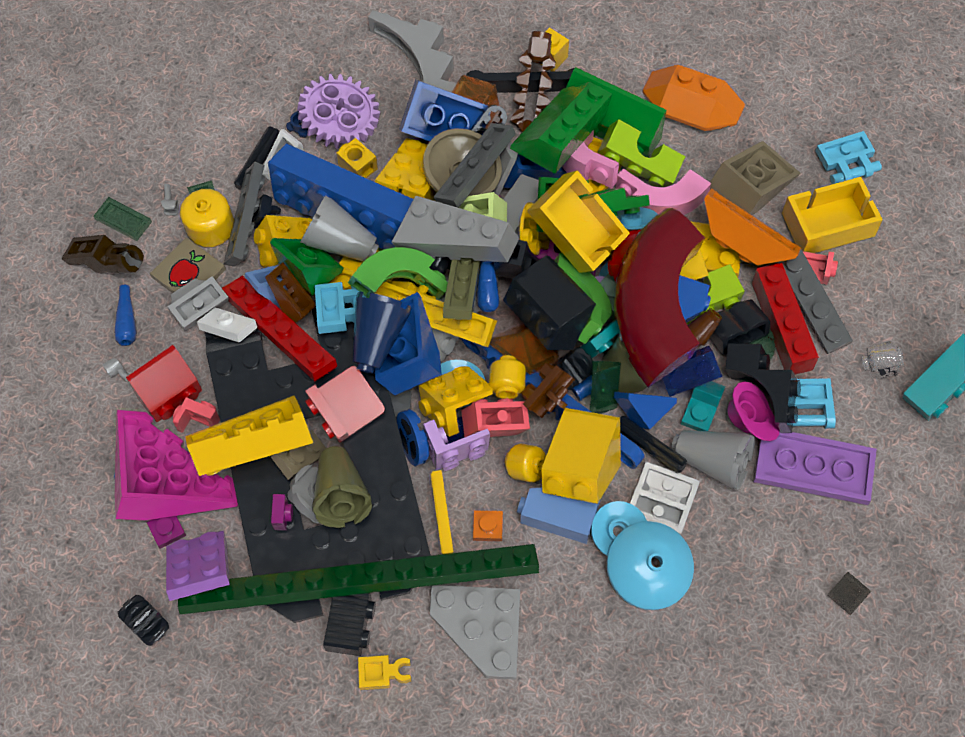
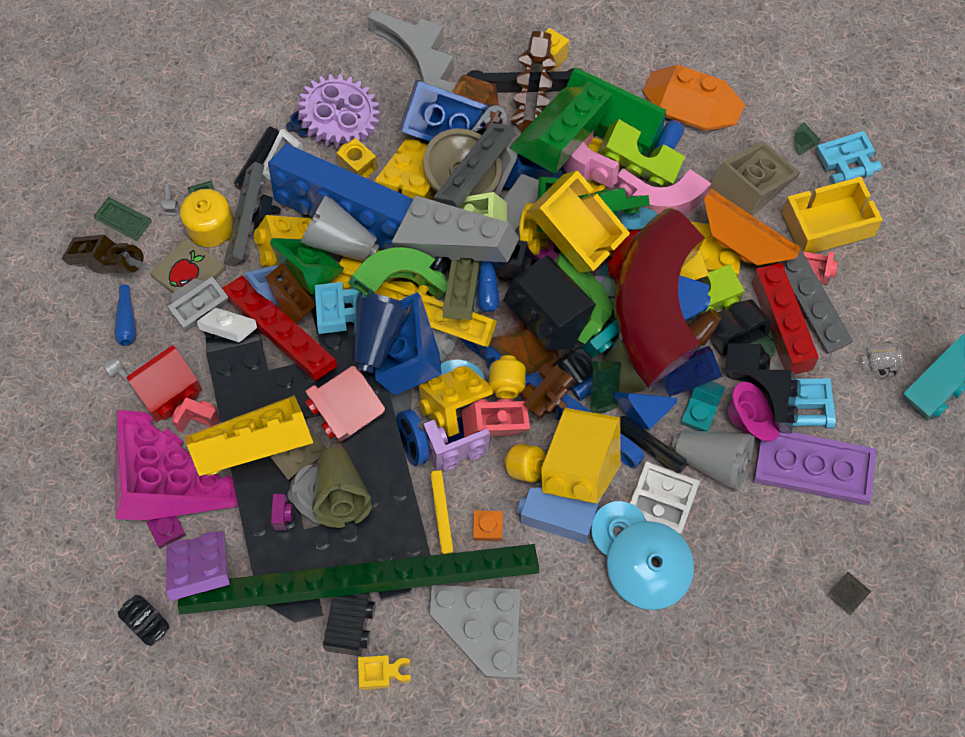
(671, 134): none -> blue piece
(805, 139): none -> clear green tile

